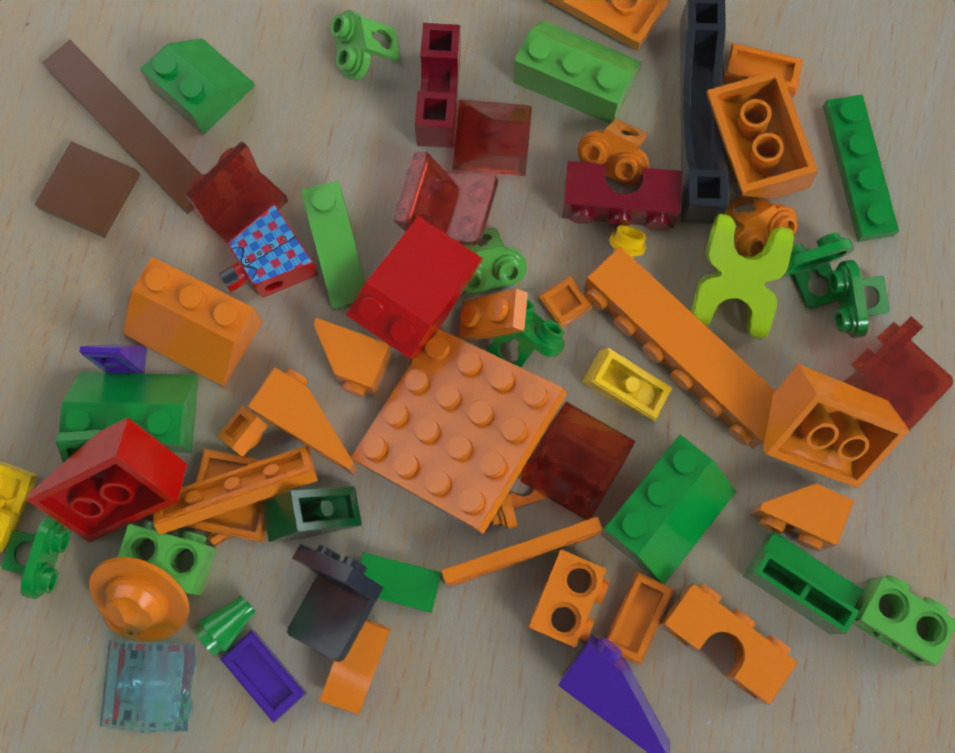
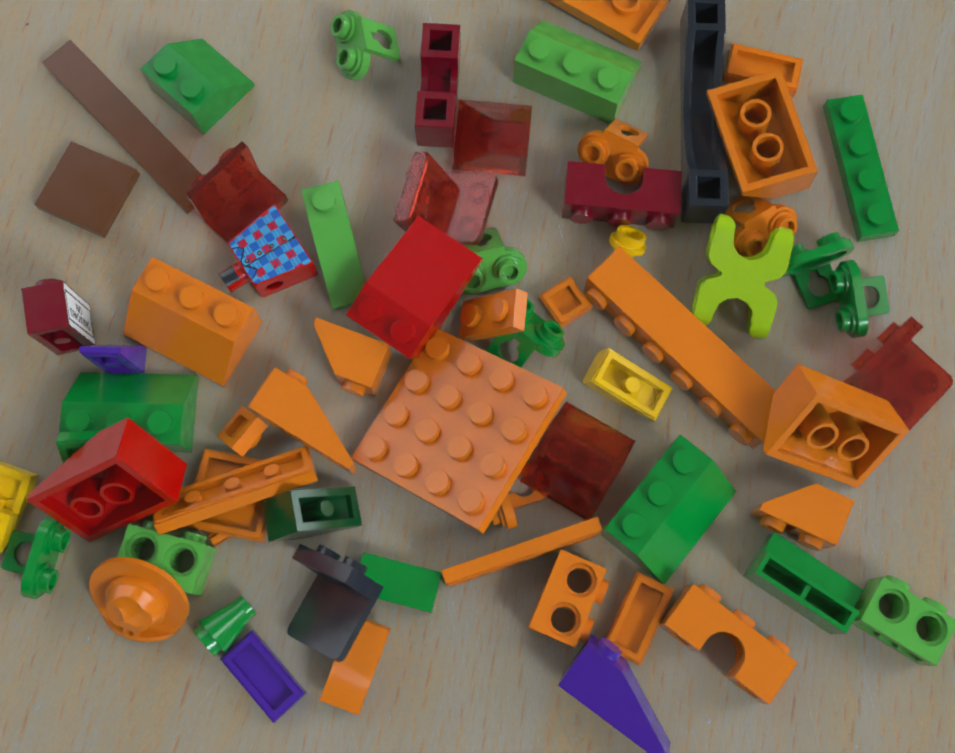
(57, 316): none -> dark red brick
(148, 686): clear light blue slope -> none

